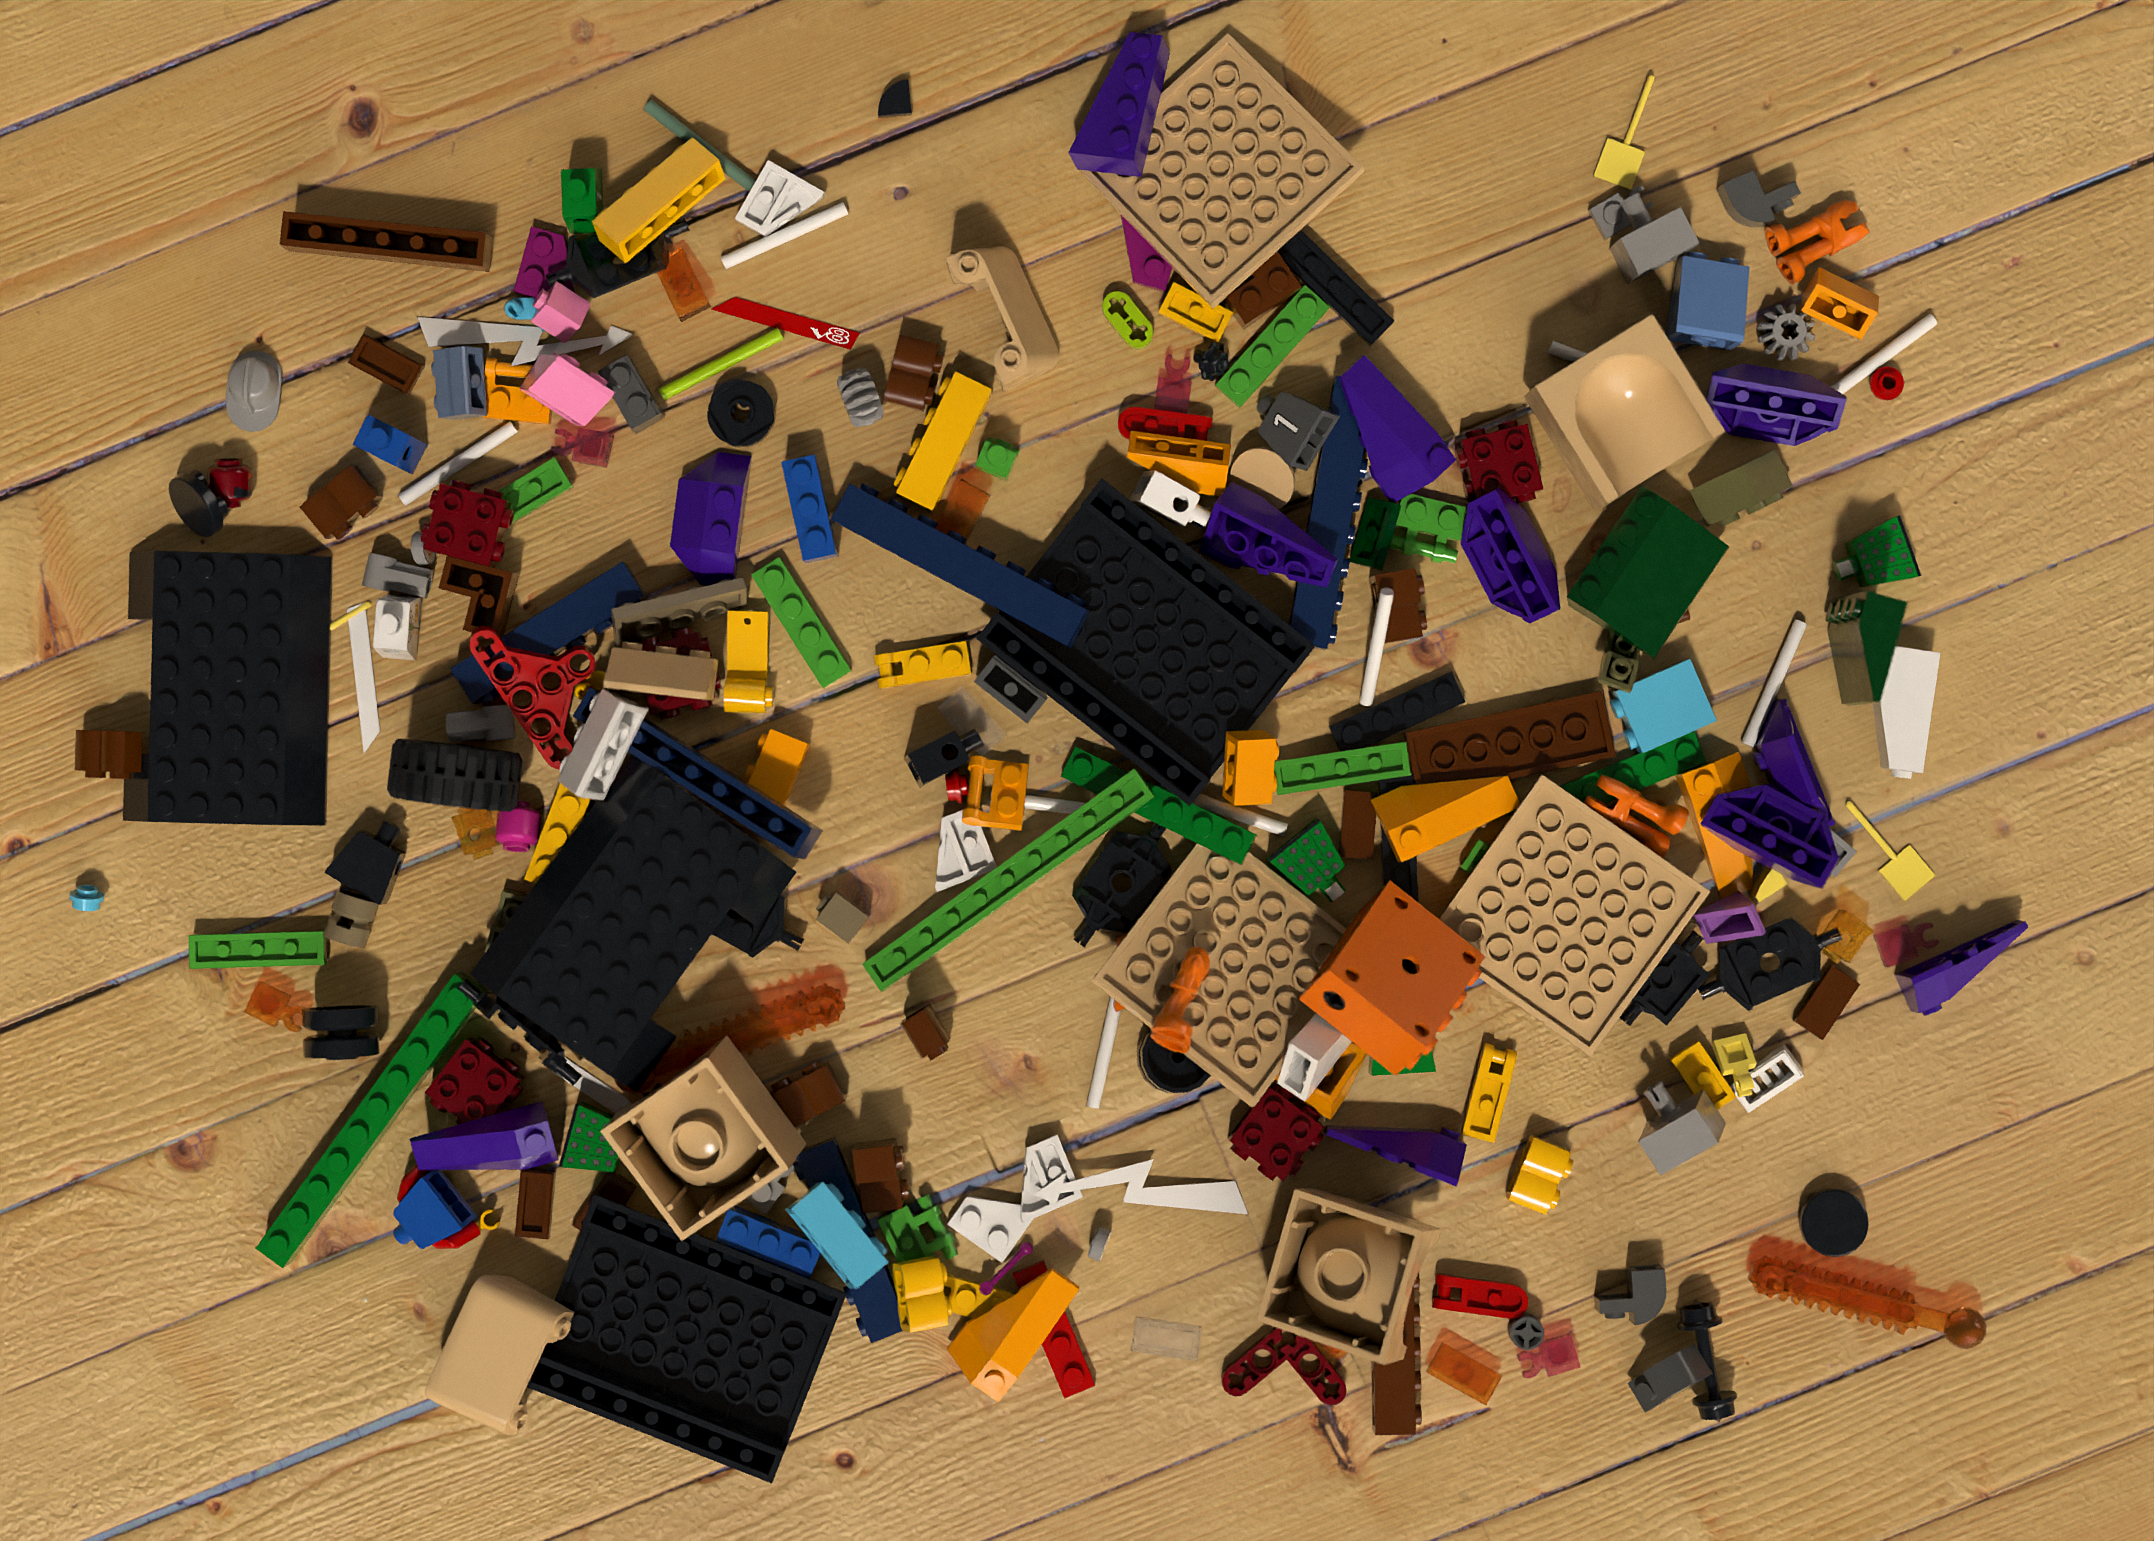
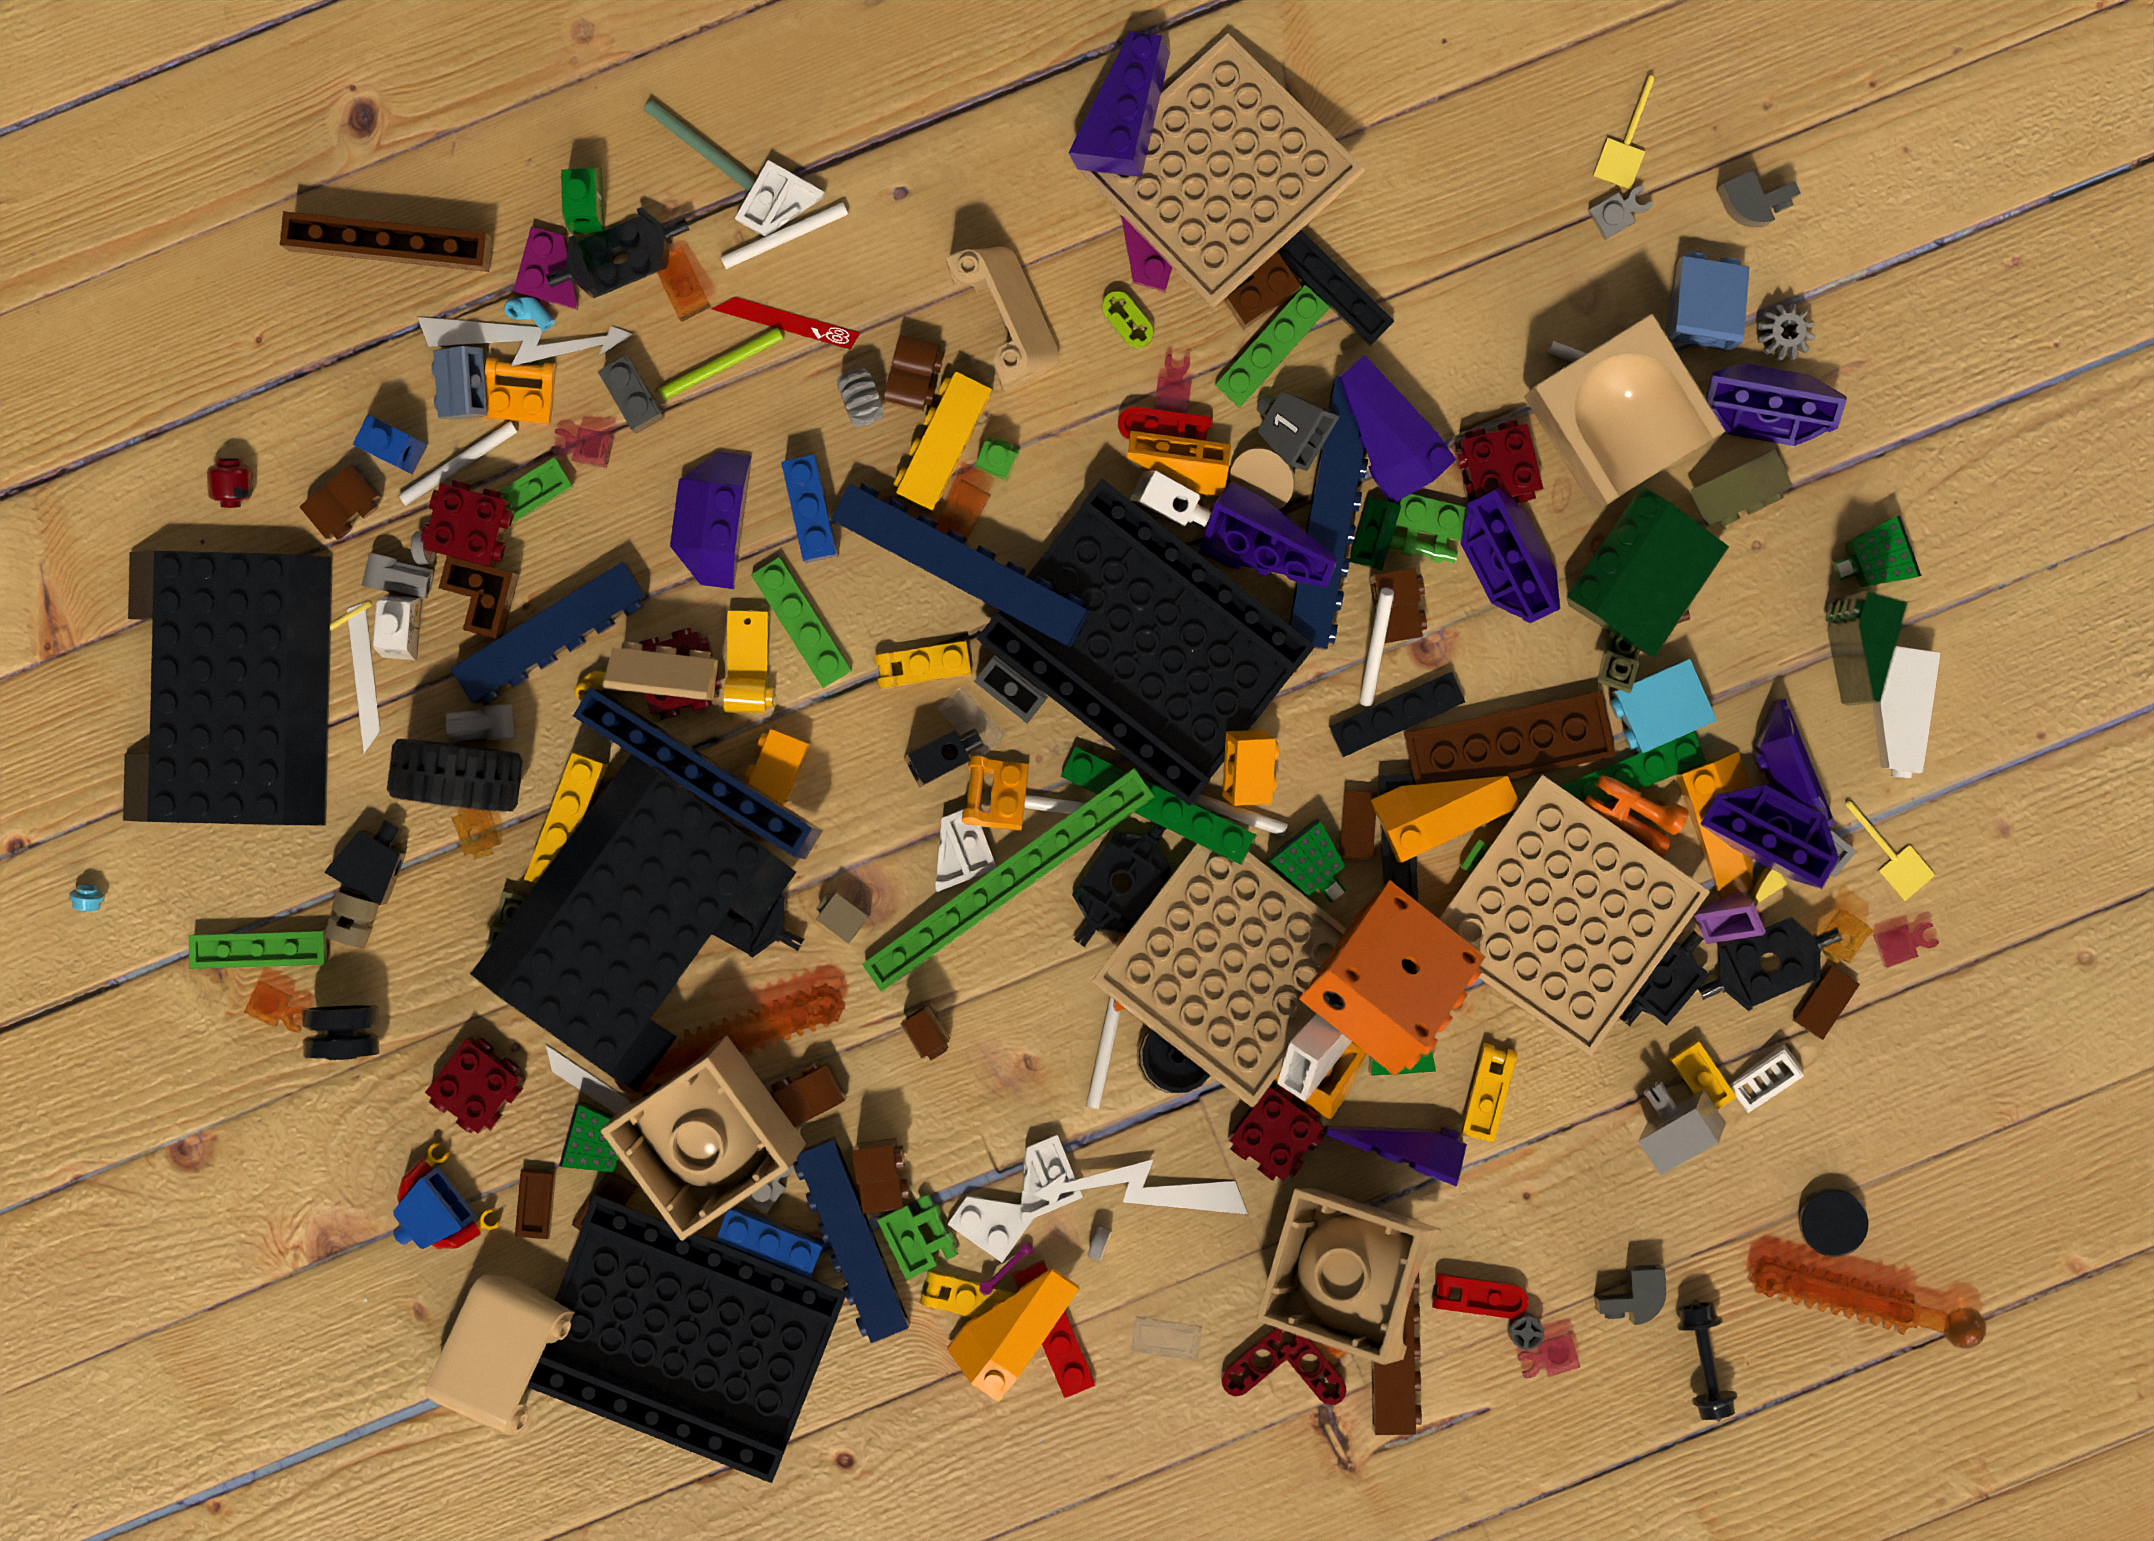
(108, 752): reddish brown brick -> none
(197, 503): black tile -> none
(253, 391): light grey piece -> none
(368, 1123): green brick -> none
(386, 364): reddish brown tile -> none
(496, 1142): dark purple wedge -> none
(518, 828): dark pink head -> none
(527, 676): red beam -> none
(552, 1057): black plate -> none
(559, 311): bright pink brick -> none
(566, 389): bright pink slope -> none
(601, 745): white slope -> none
(658, 199): yellow brick -> none
(676, 611): dark tan wing -> none
(722, 409): black plate -> none
(838, 1234): medium azure brick -> none
(895, 101): black tile -> none
(921, 1294): yellow brick -> none
(956, 786): red plate -> none
(1169, 1027): orange piece -> none
(1195, 313): yellow plate -> none
(1212, 361): black plant -> none
(1342, 768): bright green plate -> none
(1464, 1373): clear orange plate -> none
(1539, 1174): yellow brick -> none
(1652, 240): light grey brick -> none
(1669, 1377): dark grey brick -> none
(1736, 1058): light yellow plate -> none
(1774, 683): white bar -> none
(1827, 226): orange piece -> none
(1840, 303): light orange brick -> none
(1877, 387): red plate -> none
(1885, 354): white bar -> none
(1945, 974): dark purple wedge -> none

